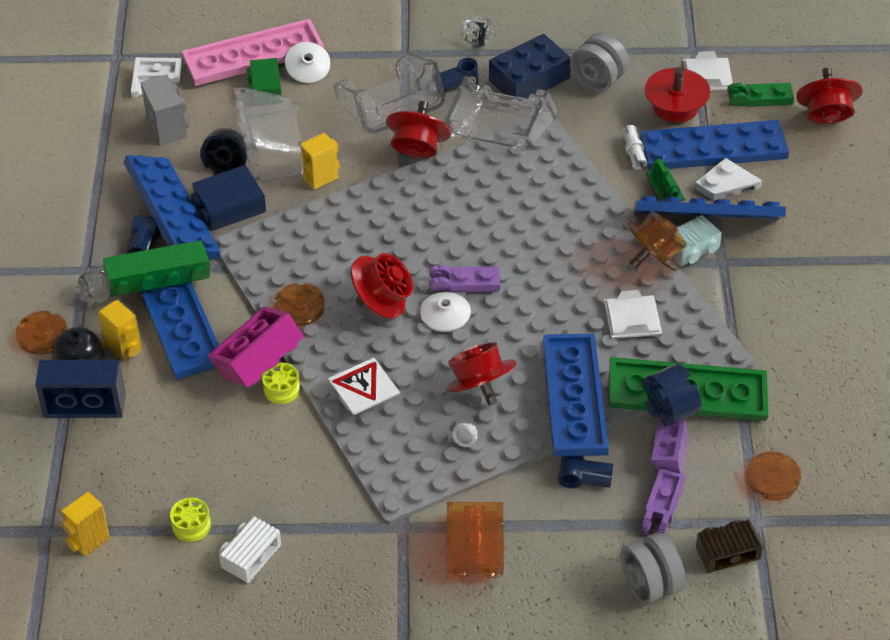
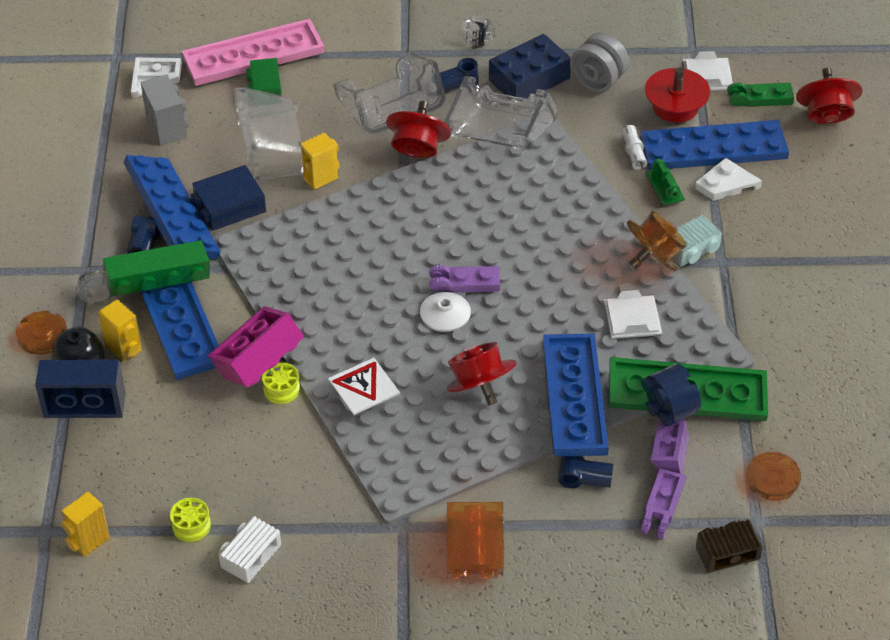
(223, 150): black cylinder -> none
(302, 302): clear orange tile -> none
(307, 71): white dish -> none
(381, 284): red piece -> none
(465, 434): white piece -> none
(653, 568): light grey wheel -> none
(719, 208): blue plate -> none

